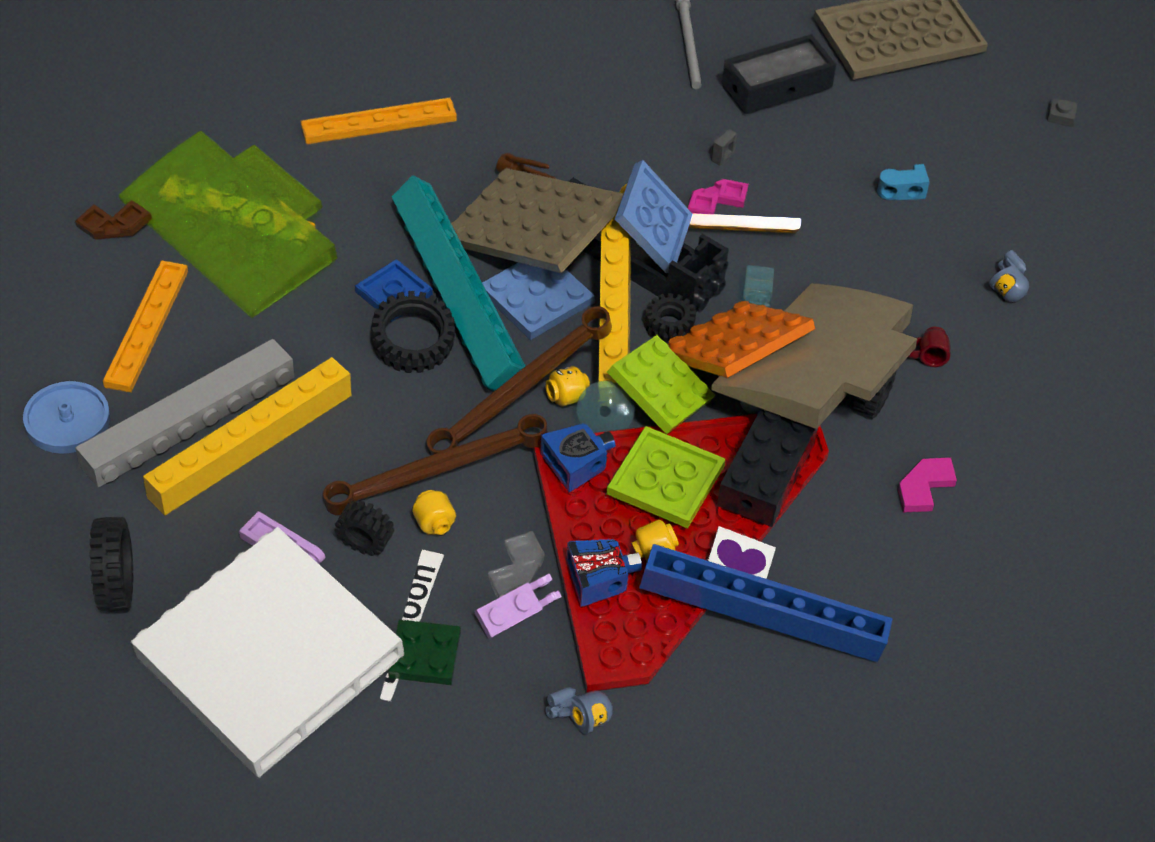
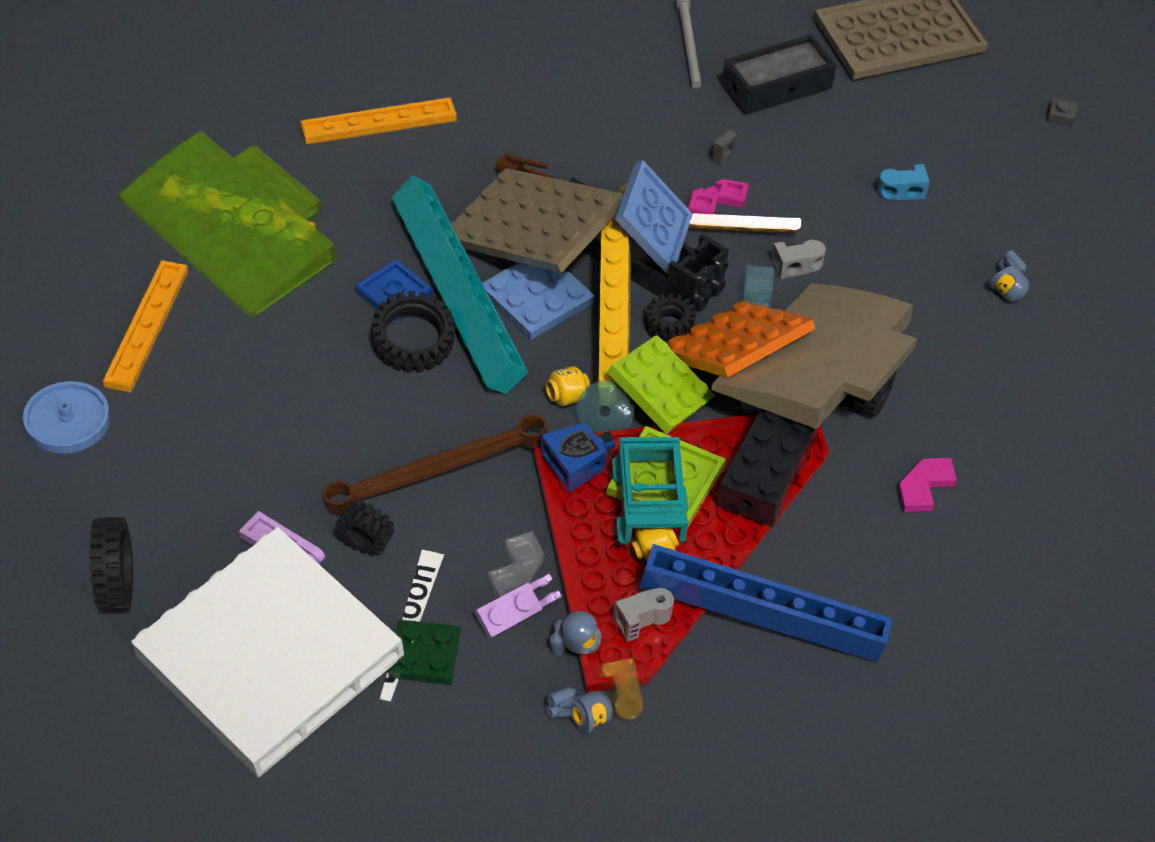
(124, 223): reddish brown tile -> none
(184, 413): light grey brick -> none
(247, 436): yellow brick -> none
(434, 511): yellow head -> none
(523, 380): reddish brown piece -> none
(577, 633): none -> sand blue piece
(599, 569): blue torso -> none
(625, 686): none -> clear yellow leg
(643, 610): none -> light grey leg
(650, 513): none -> teal piece
(741, 553): tile -> none
(798, 259): none -> light grey leg
(934, 347): dark red piece -> none

